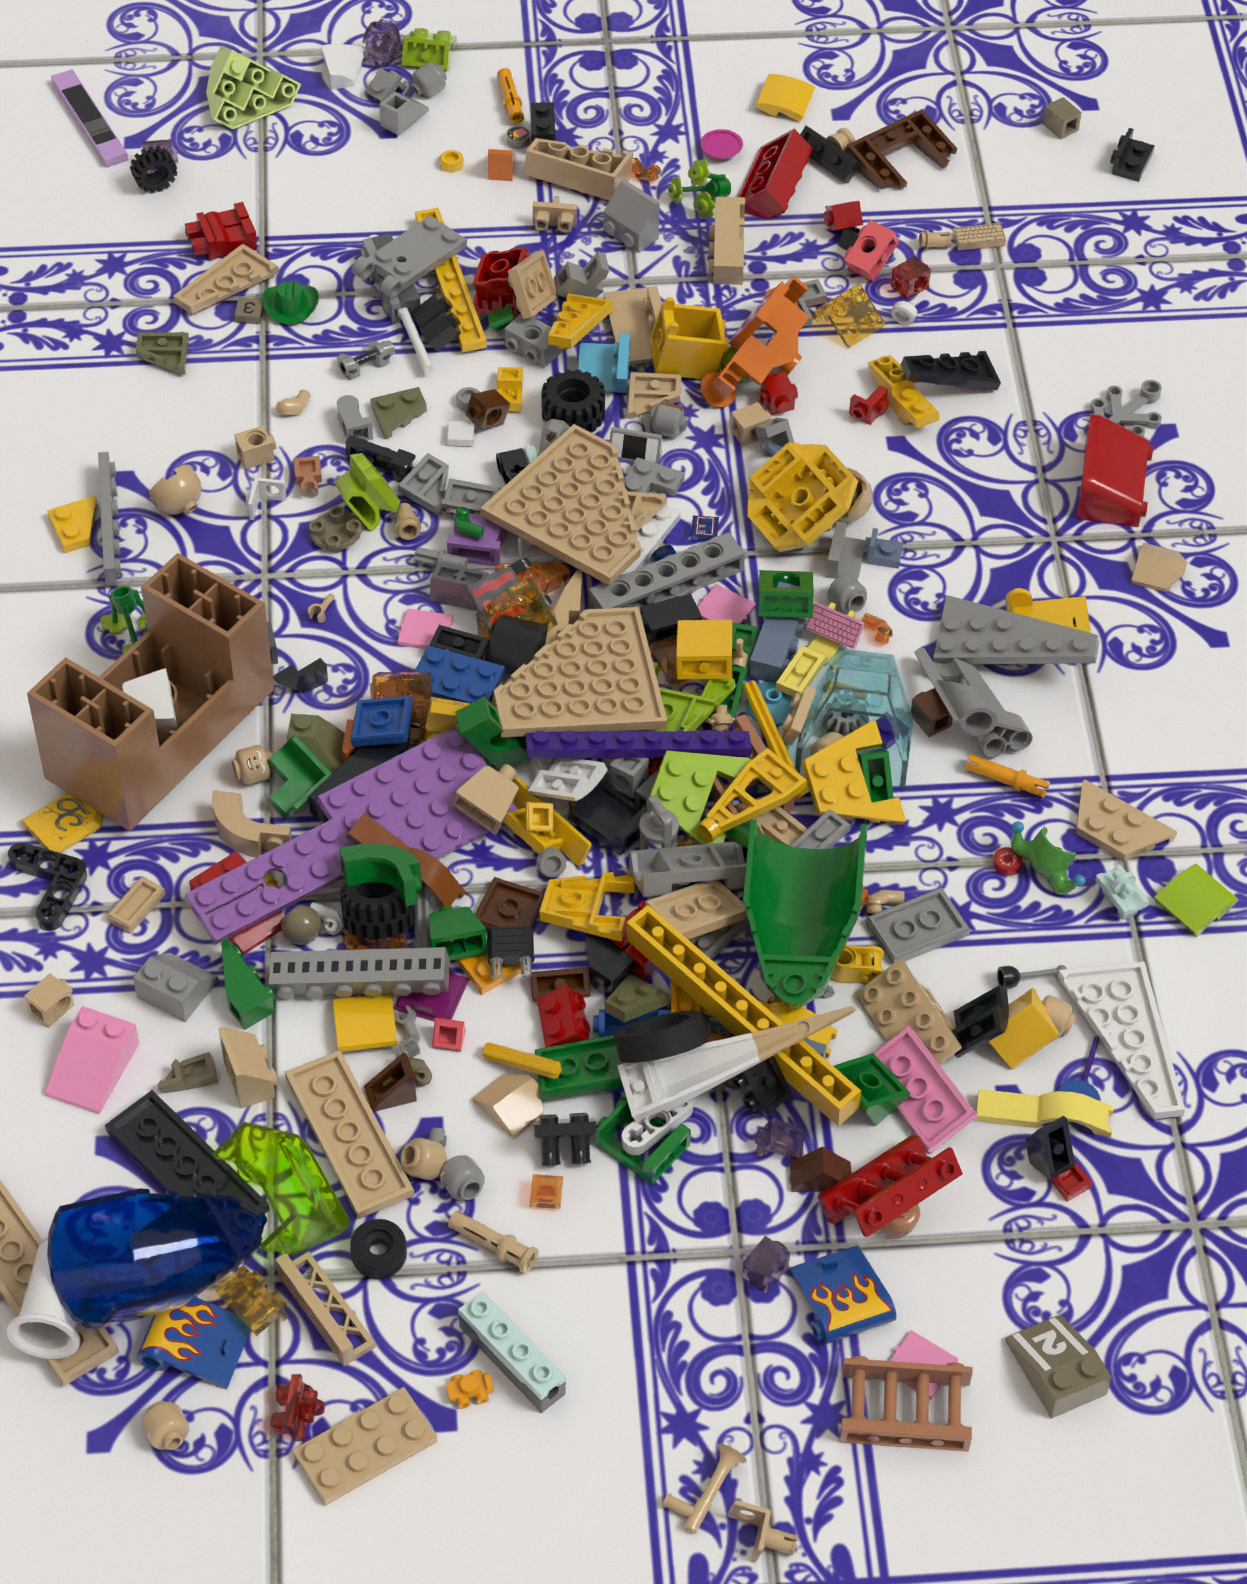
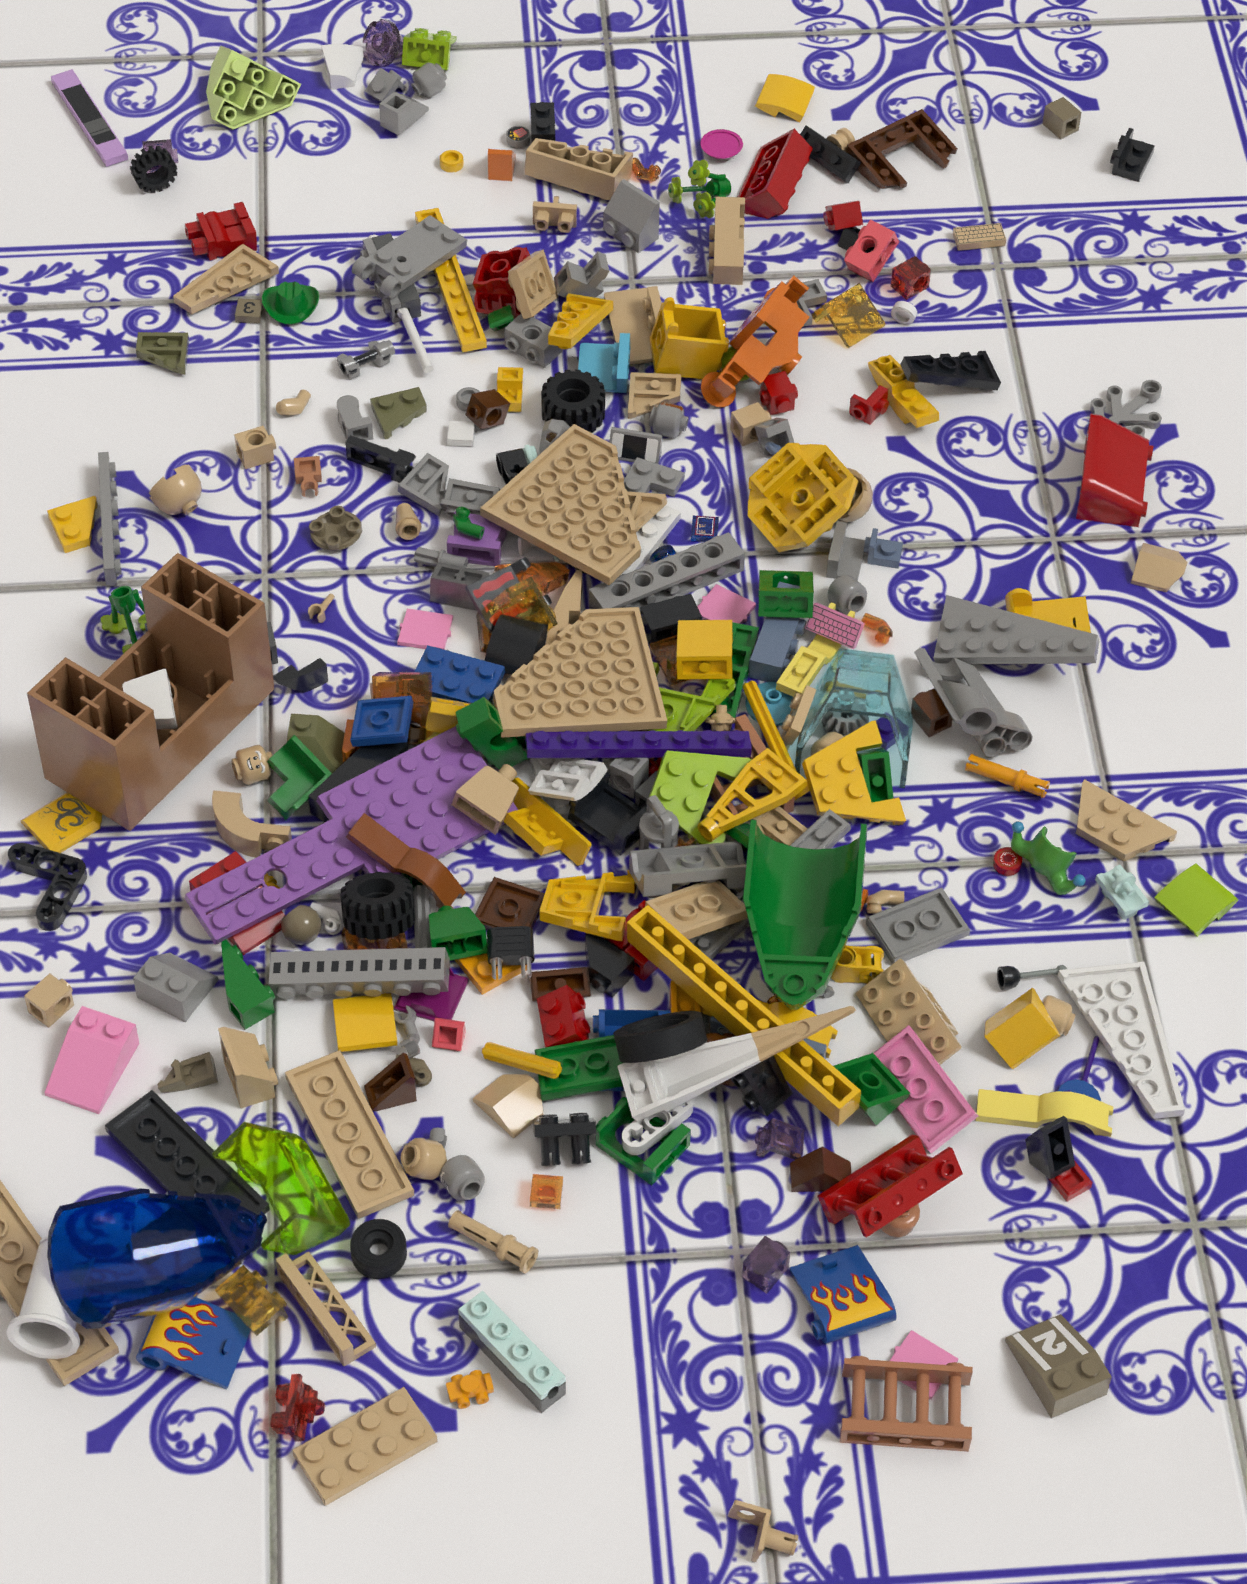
(136, 905): tan tile -> none
(165, 1425): tan head -> none
(259, 492): white bracket -> none
(366, 491): lime piece -> none
(382, 864): green arch -> none
(437, 321): black brick -> none
(460, 642): black slope -> none
(514, 110): light orange pin -> none
(539, 817): yellow slope -> none
(551, 862): light grey tile -> none
(634, 999): olive wing -> none
(695, 1514): tan piece -> none
(739, 657): tan hand -> none
(934, 239): tan pin -> none
(981, 1020): black slope -> none

